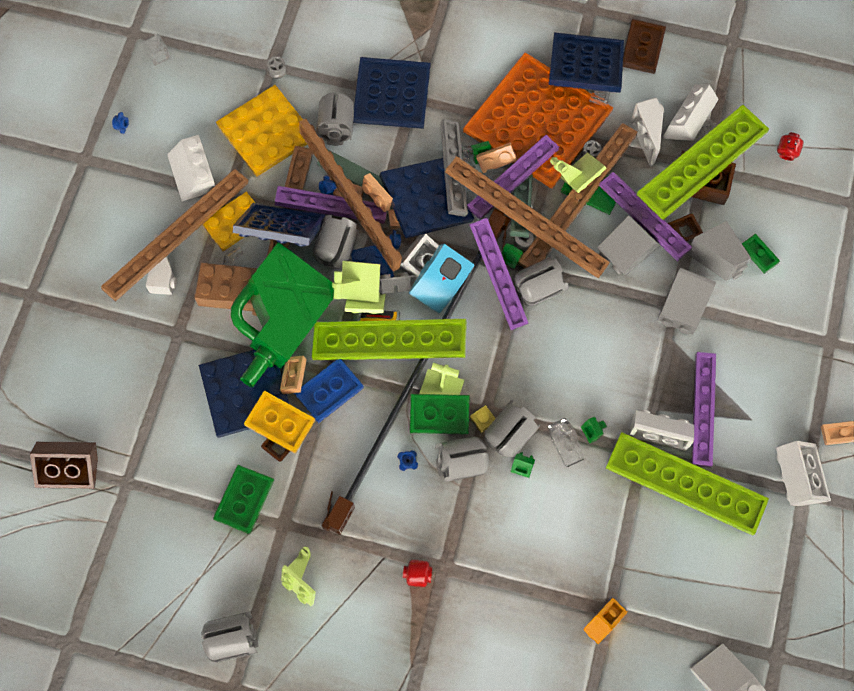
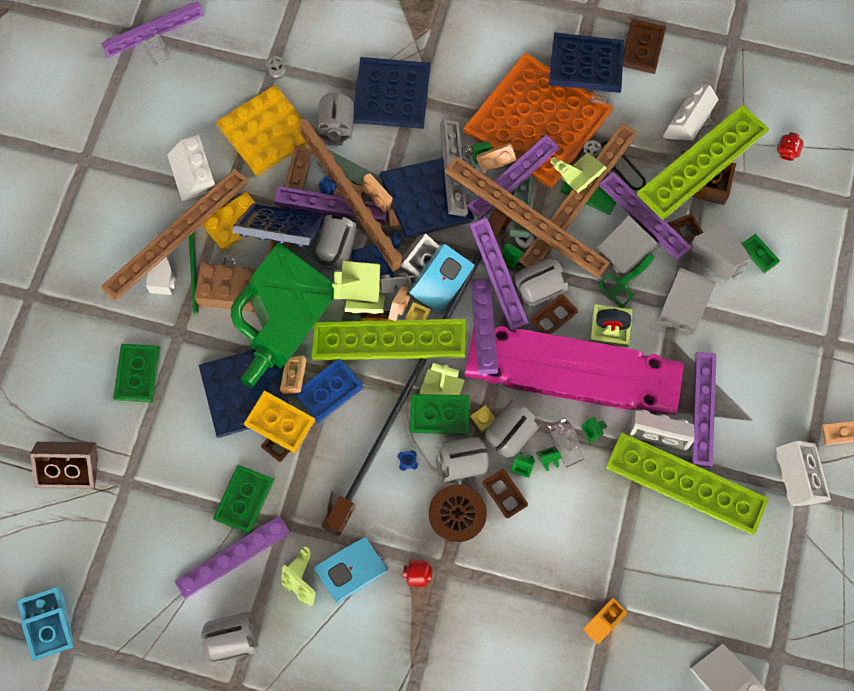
(46, 623): none -> medium azure slope
(120, 122): blue plate -> none
(136, 373): none -> green tile
(157, 26): none -> medium lavender plate
(193, 272): none -> green axle
(232, 557): none -> medium lavender plate
(350, 569): none -> medium azure slope
(398, 305): none -> light nougat plate
(417, 312): none -> light yellow plate
(455, 492): none -> reddish brown piece
(484, 327): none -> medium lavender plate
(511, 491): none -> reddish brown piece
(548, 312): none -> reddish brown piece
(549, 455): none -> green tile
(582, 371): none -> dark pink panel
(611, 325): none -> yellowish green plate
(622, 283): none -> green piece
(635, 188): none -> black piece
(648, 121): white slope -> none

